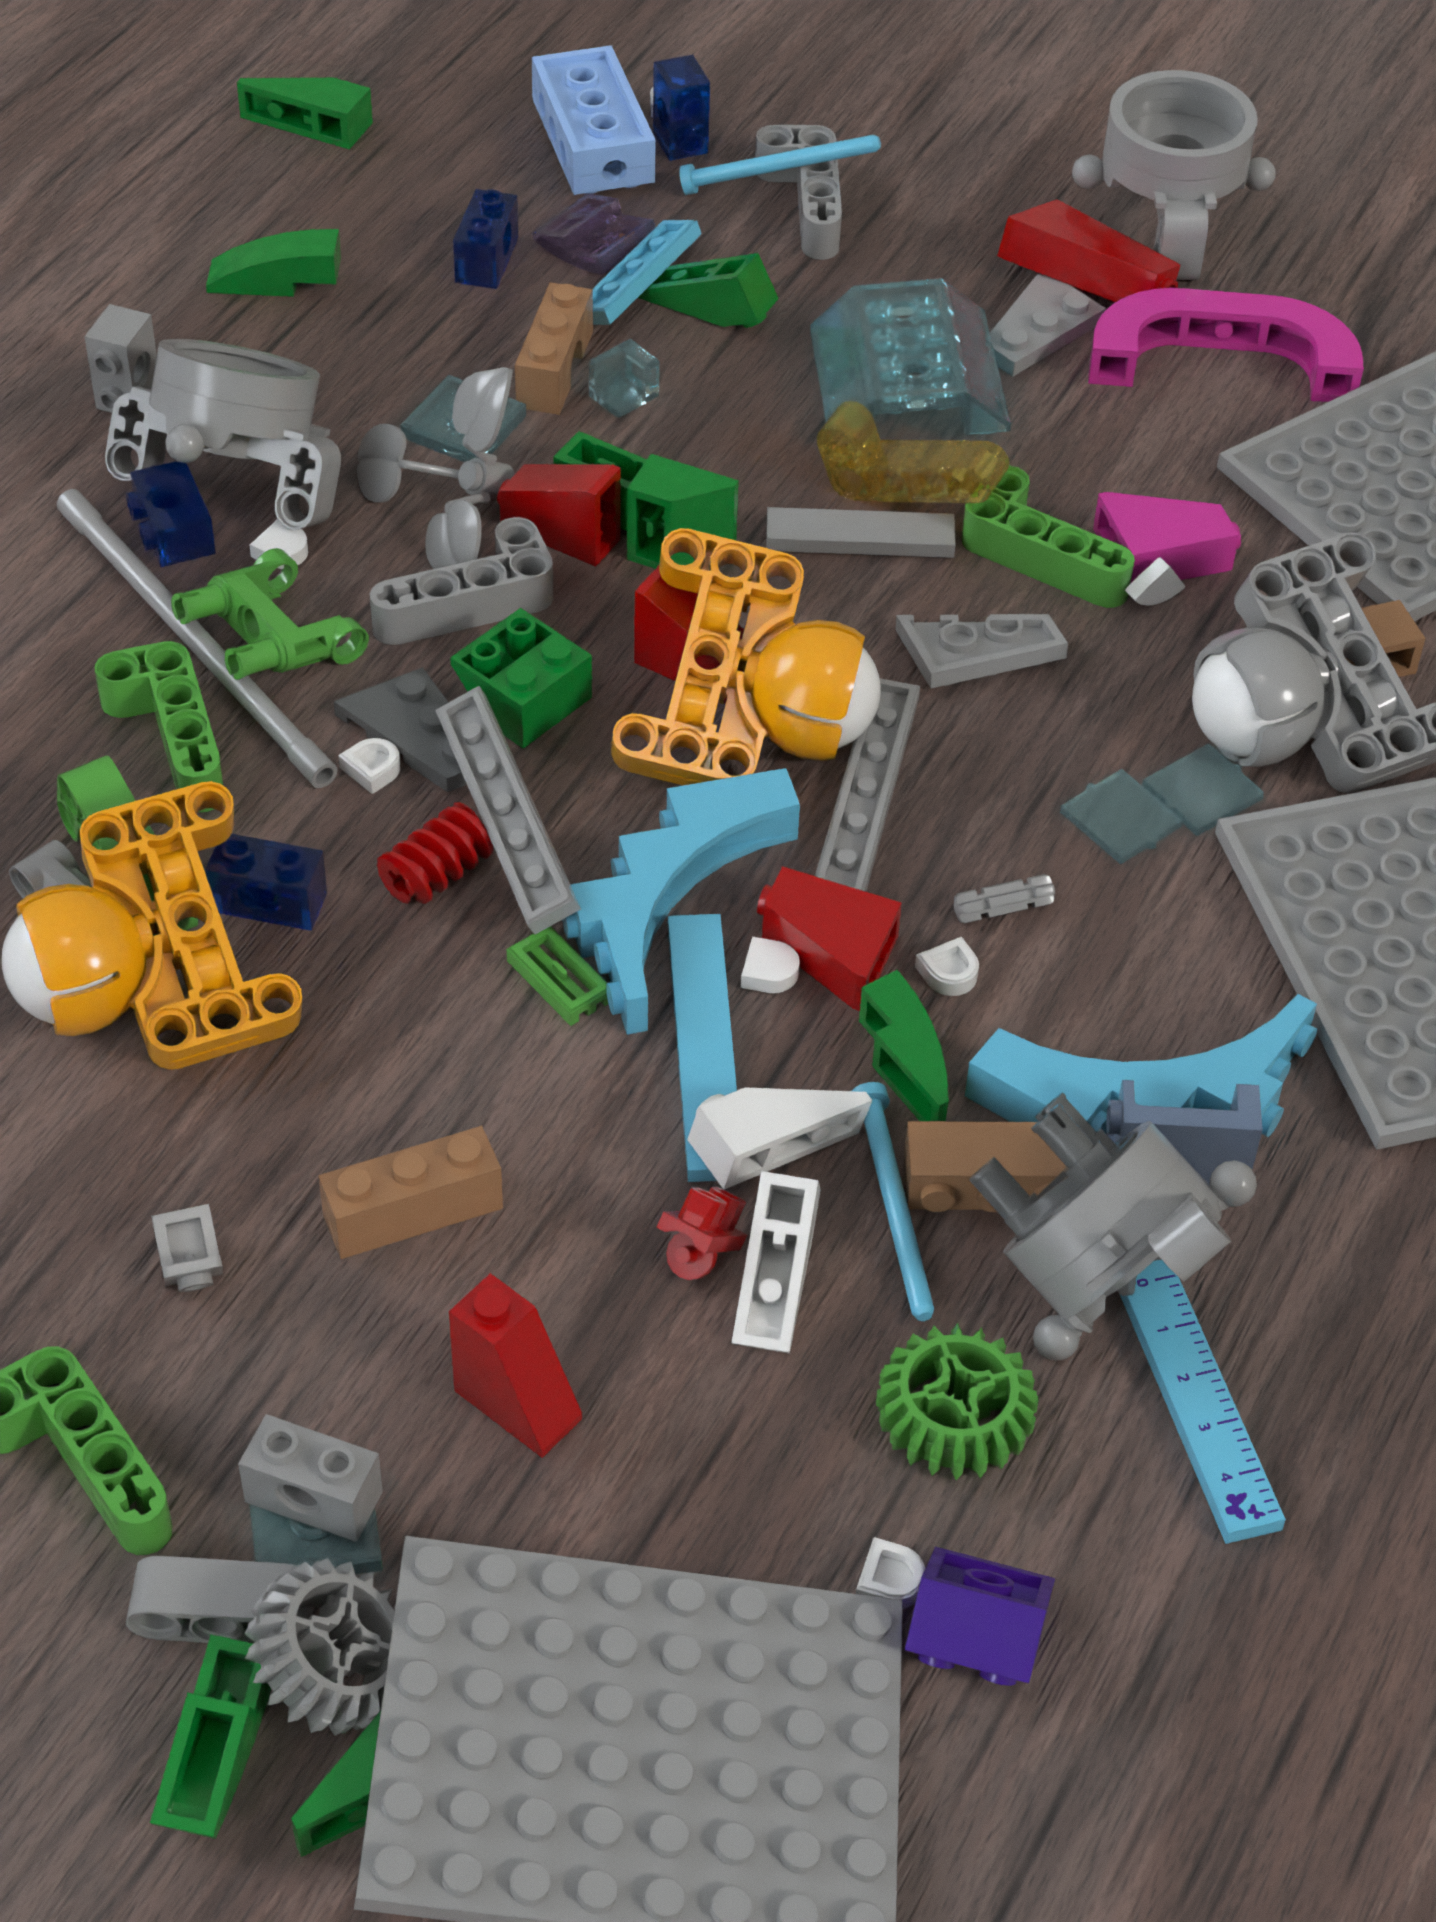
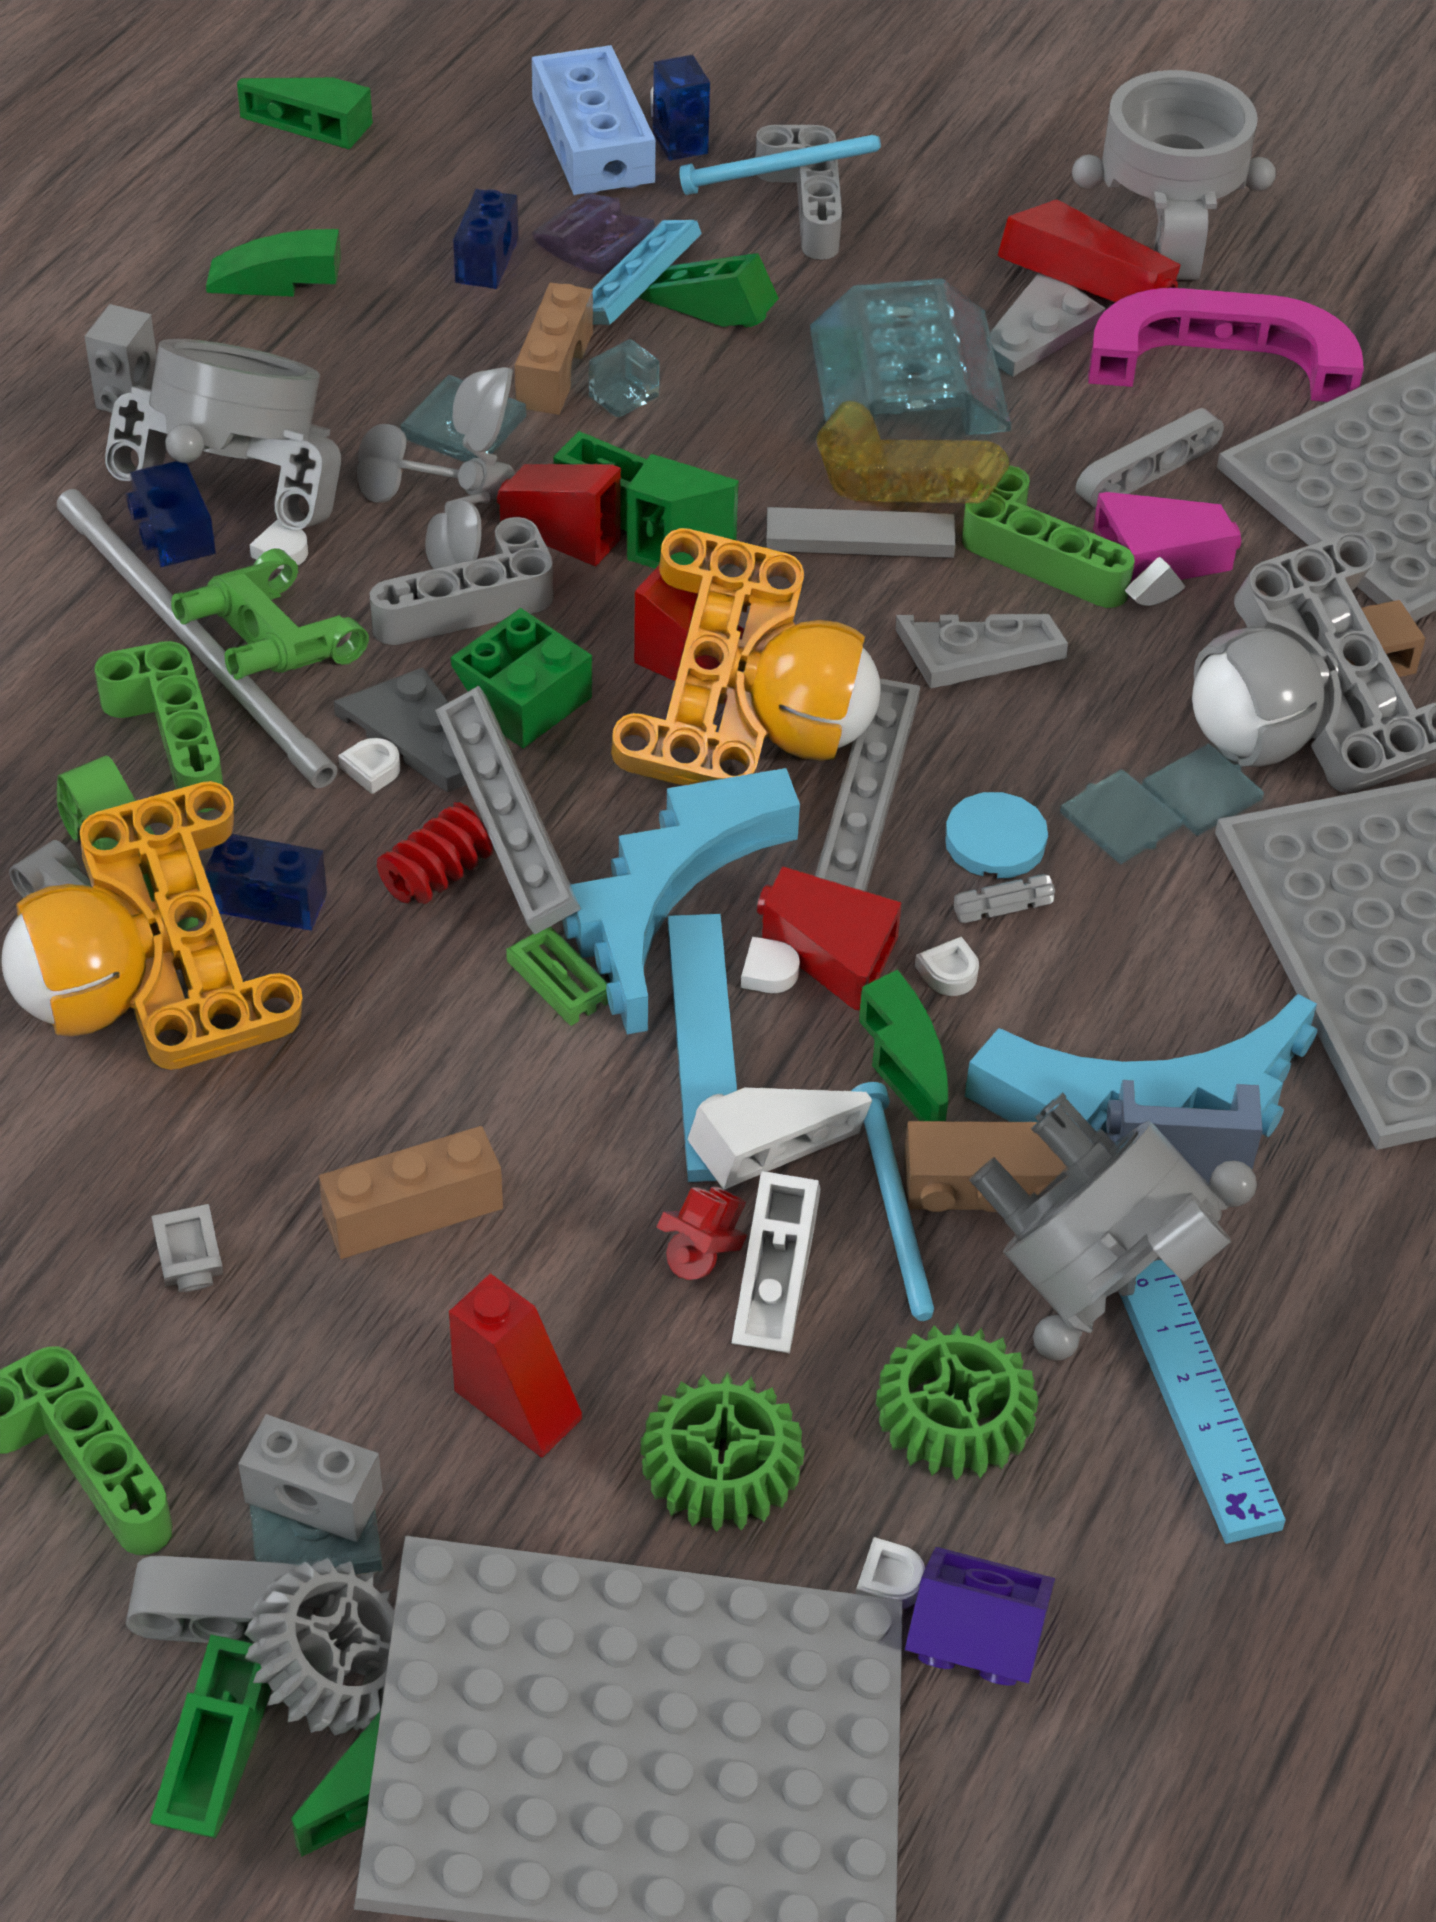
(684, 1450): none -> bright green gear
(996, 834): none -> medium azure tile
(1151, 456): none -> light grey beam

